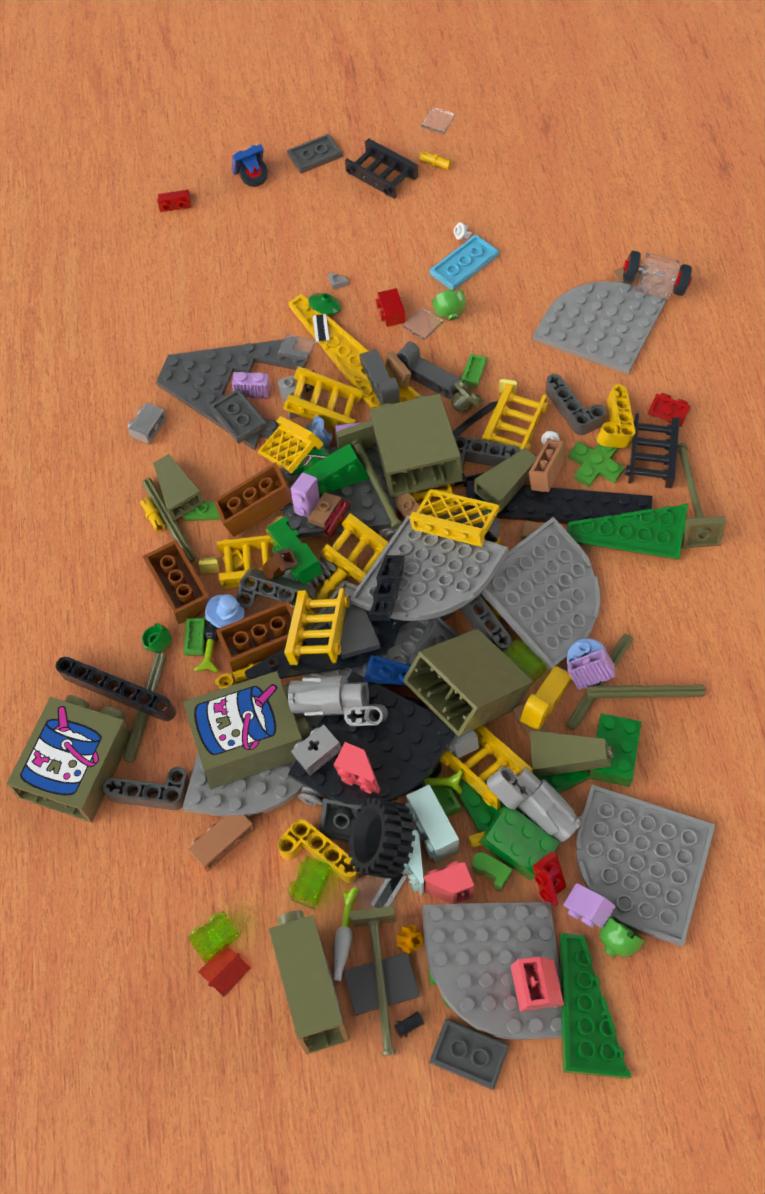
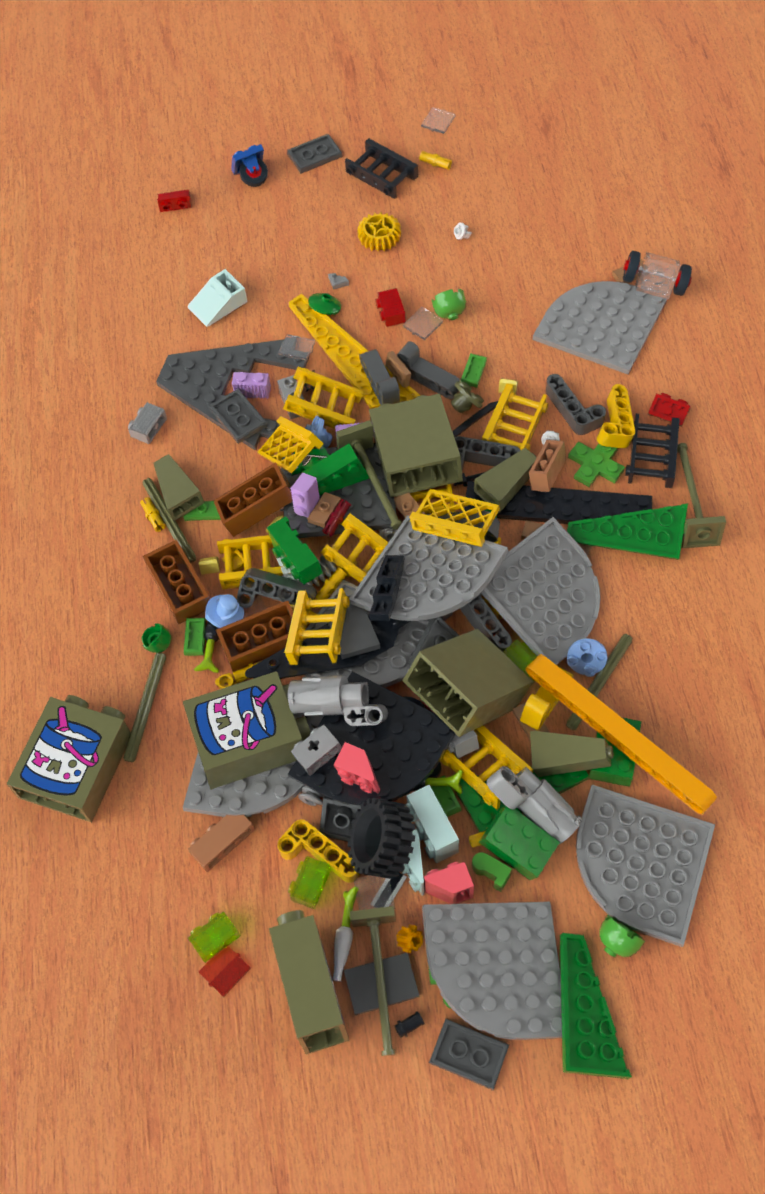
(121, 693): black beam -> none
(145, 790): dark grey beam -> none
(218, 298): none -> light aqua slope
(279, 563): reddish brown leg -> none
(320, 327): sticker -> none
(379, 231): none -> yellow gear
(385, 671): blue wing -> none
(464, 262): medium azure tile -> none
(536, 983): coral slope -> none
(549, 878): red bracket -> none
(588, 905): lavender brick -> none
(591, 669): lavender brick -> none
(621, 734): none -> light orange beam
(645, 691): olive axle -> none

